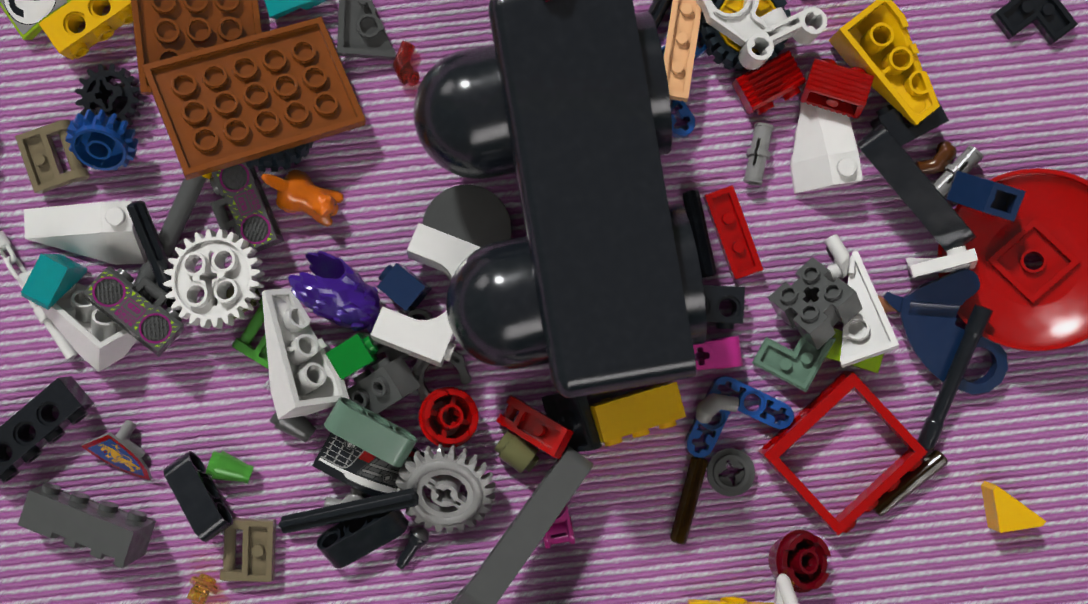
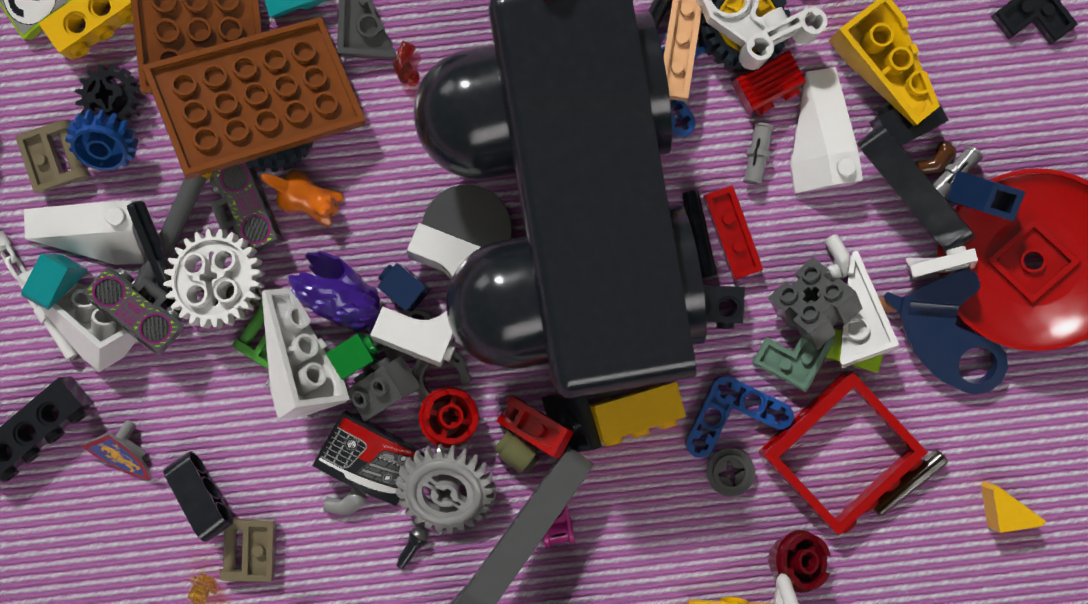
(87, 523): dark grey wedge -> none
(229, 468): bright green cone -> none
(297, 427): dark grey cone -> none
(349, 510): black axle -> none
(360, 536): black beam -> none
(370, 432): sand green beam -> none
(688, 500): dark brown axle -> none
(713, 404): light grey arm -> none
(719, 353): dark pink piece -> none
(837, 87): red brick -> none
(973, 332): black piece -> none

